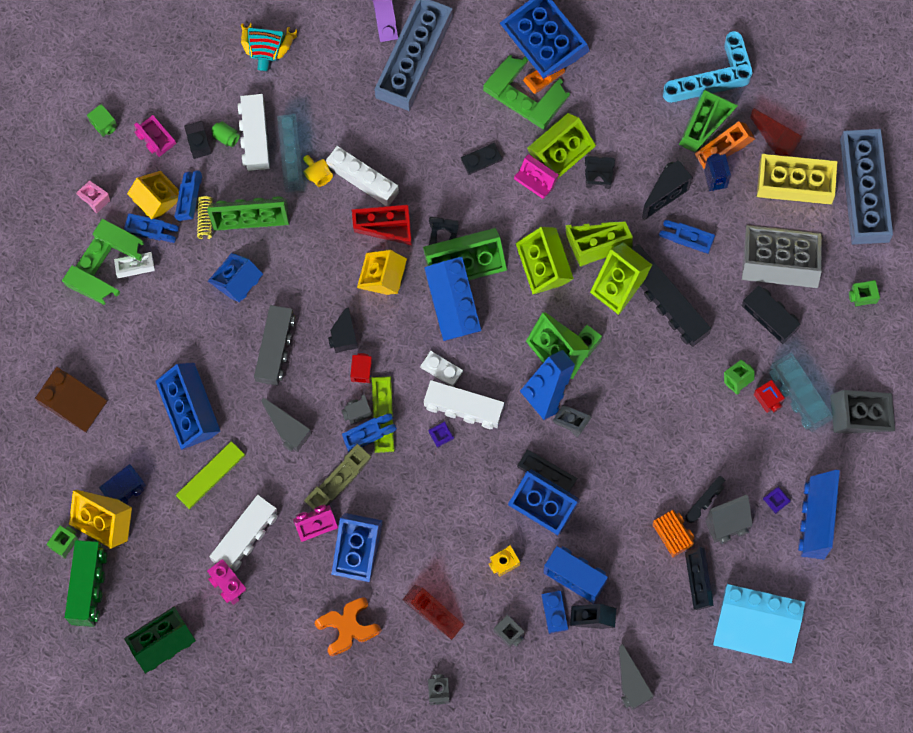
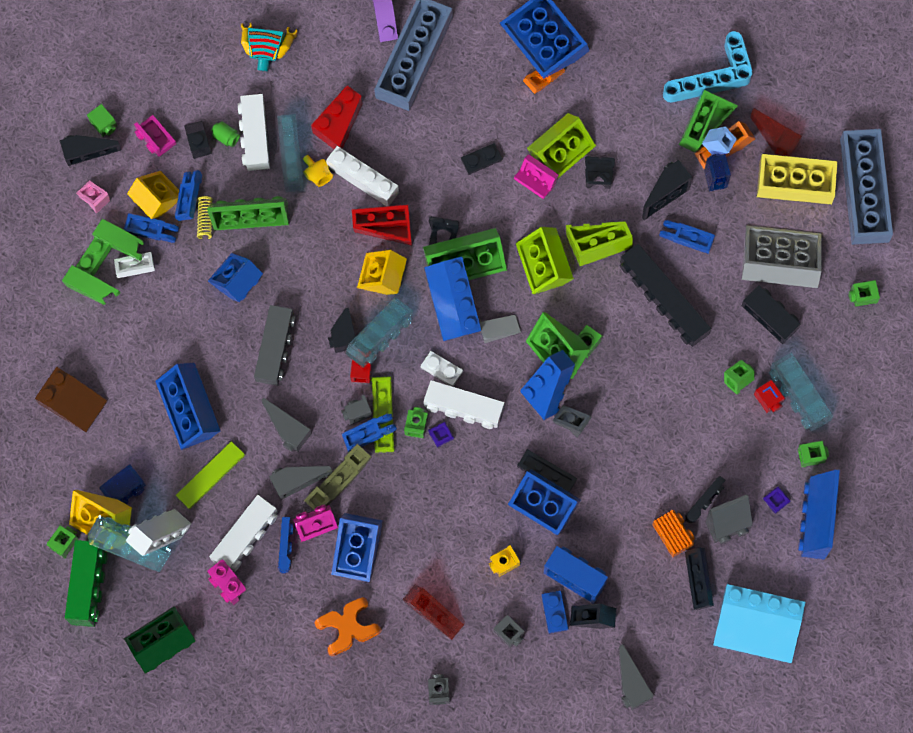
(84, 148): none -> black slope
(112, 538): none -> clear light blue brick
(157, 532): none -> white brick
(285, 546): none -> blue hinge
(293, 479): none -> dark grey slope
(338, 118): none -> red wedge
(379, 332): none -> clear light blue brick
(416, 429): none -> bright green brick
(499, 328): none -> light grey slope
(538, 113): bright green wedge -> none
(620, 277): lime slope -> none
(719, 141): none -> light blue brick
(817, 447): none -> bright green brick
(862, 412): dark grey slope -> none

